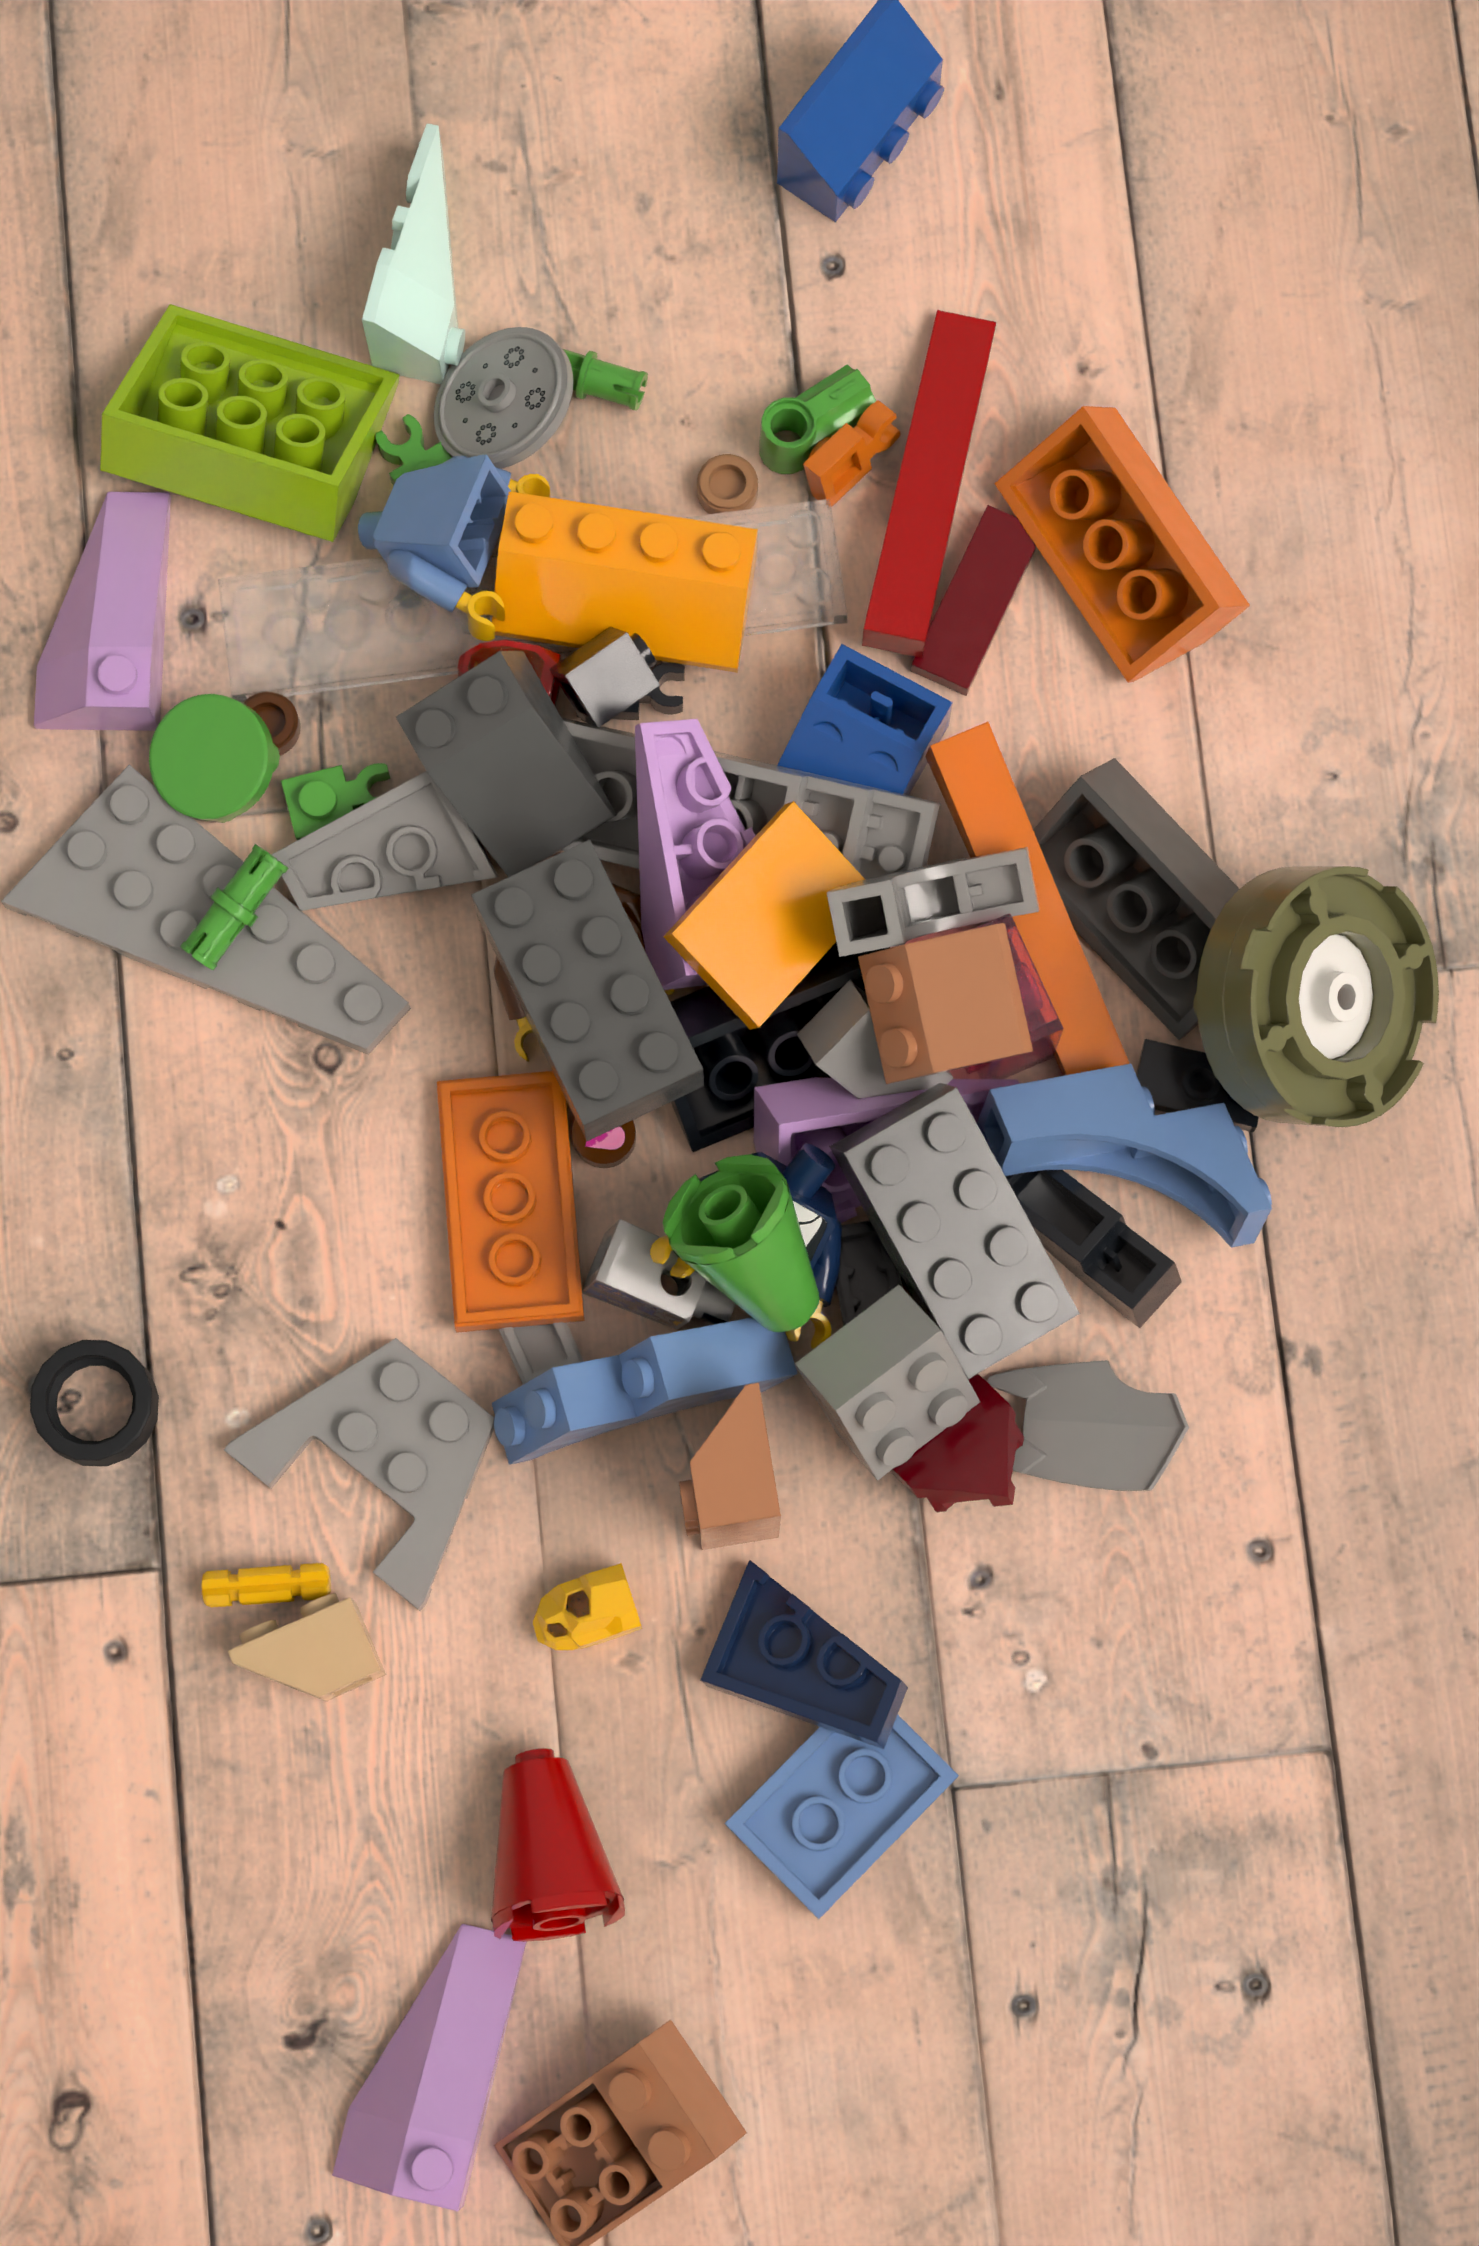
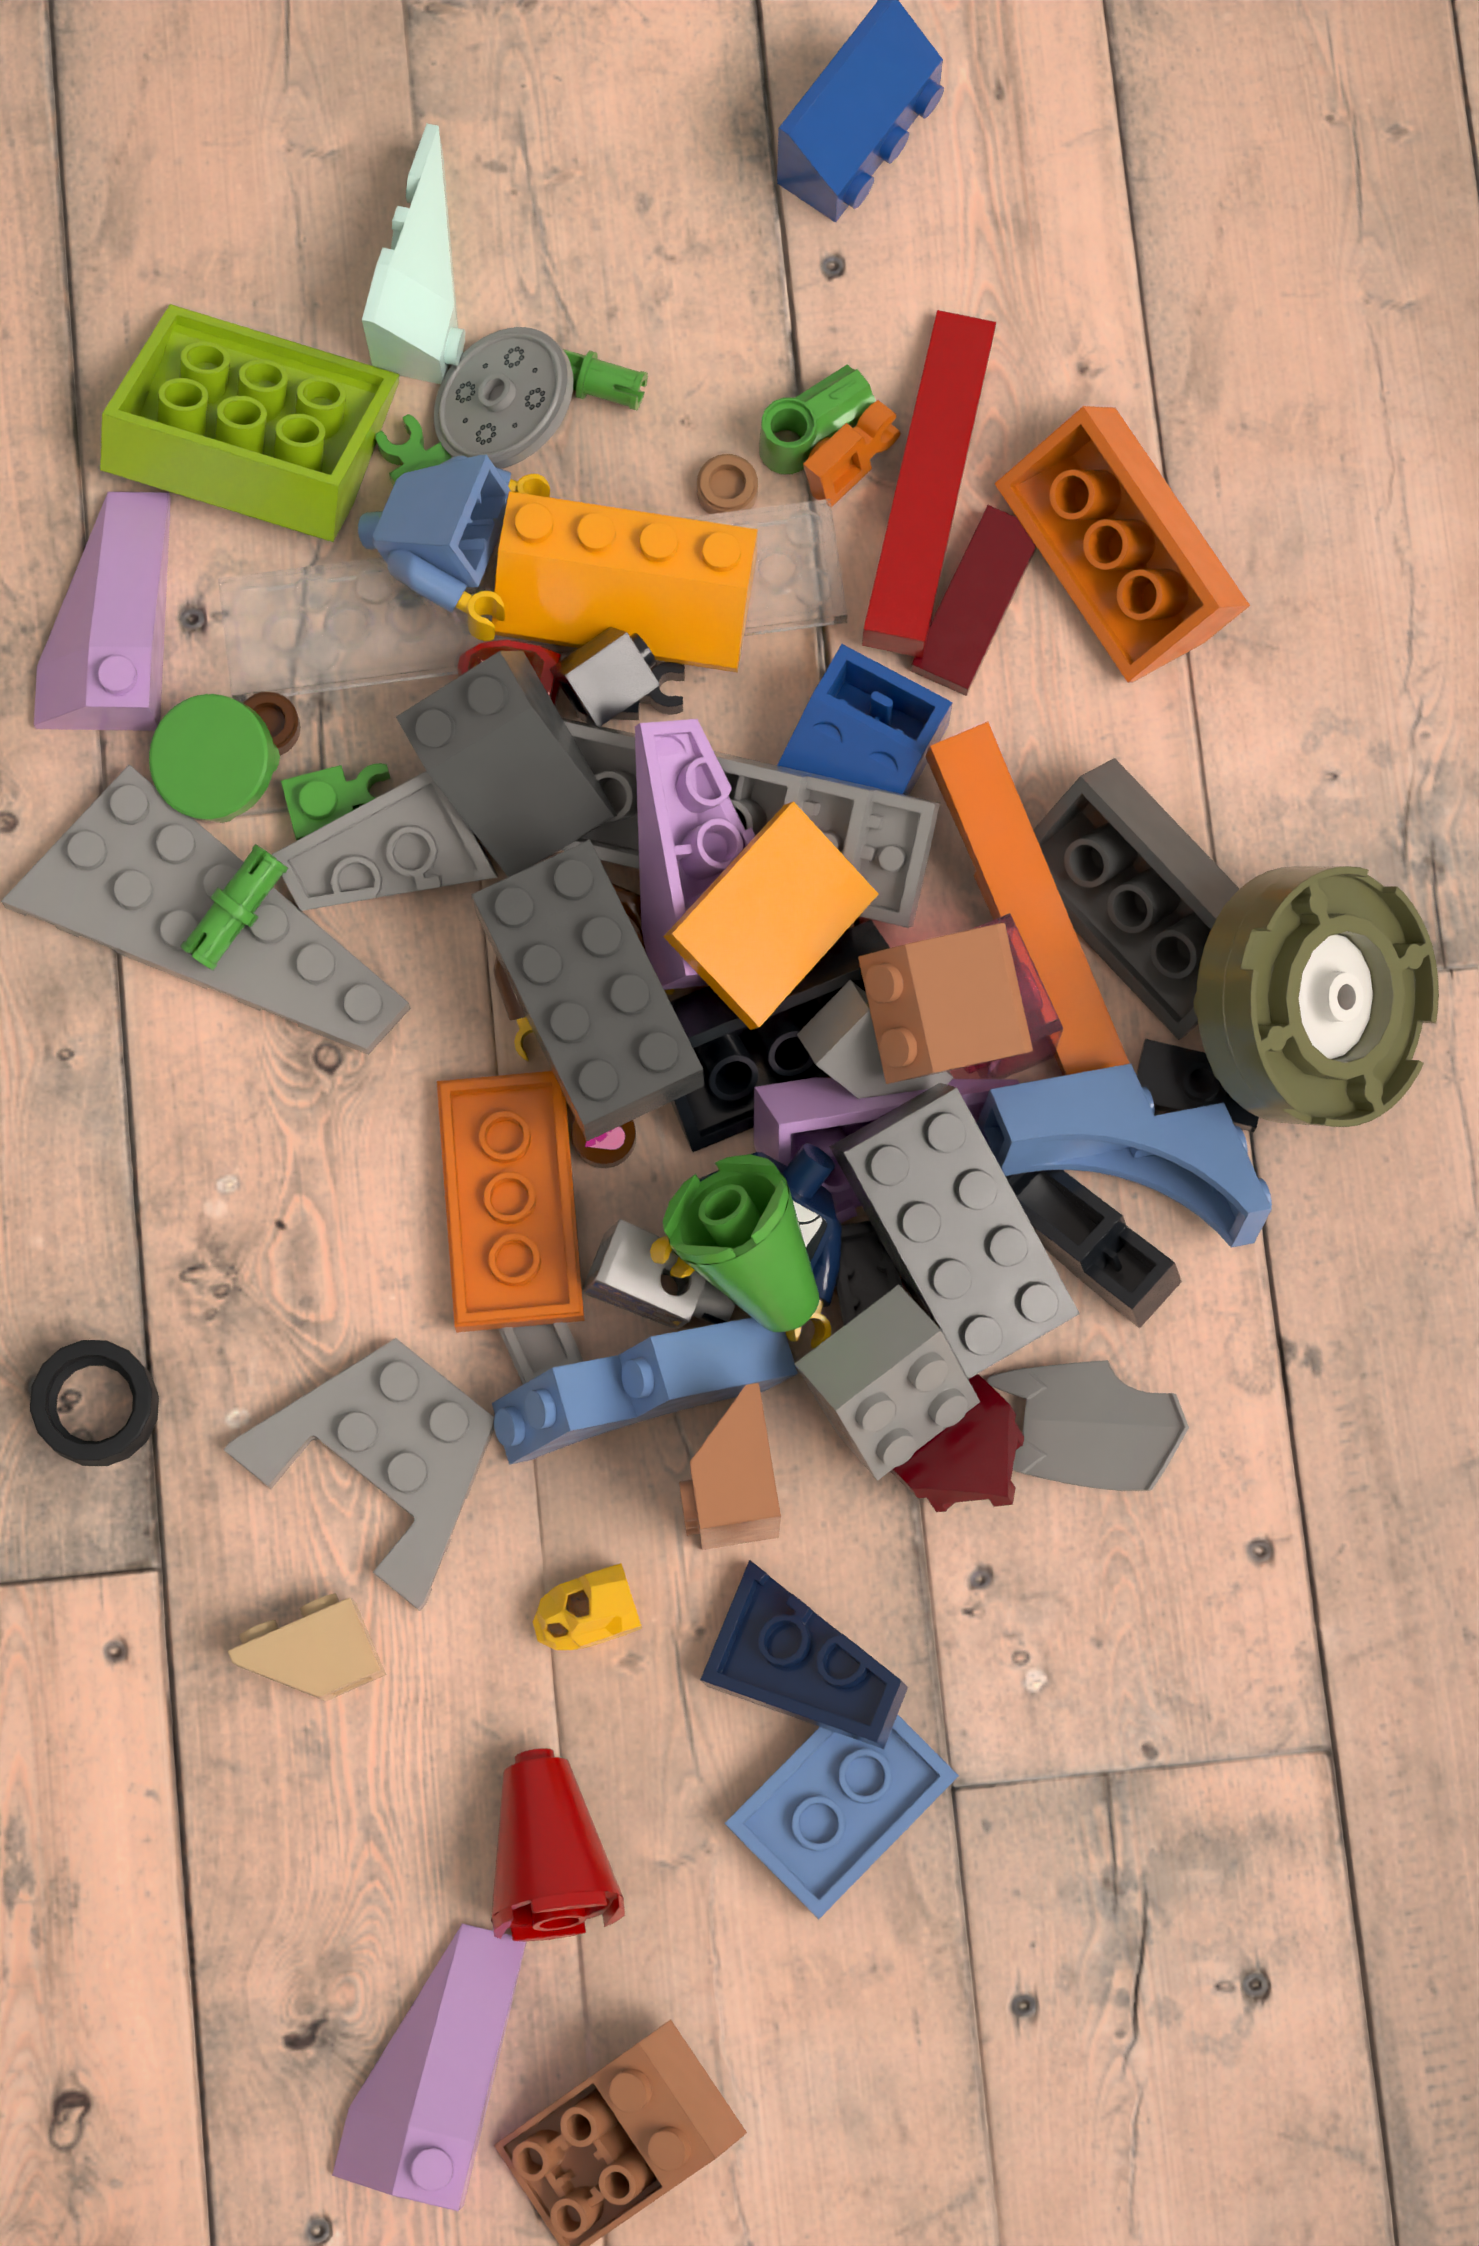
(265, 1585): yellow axle -> none
(931, 899): light grey arch -> none

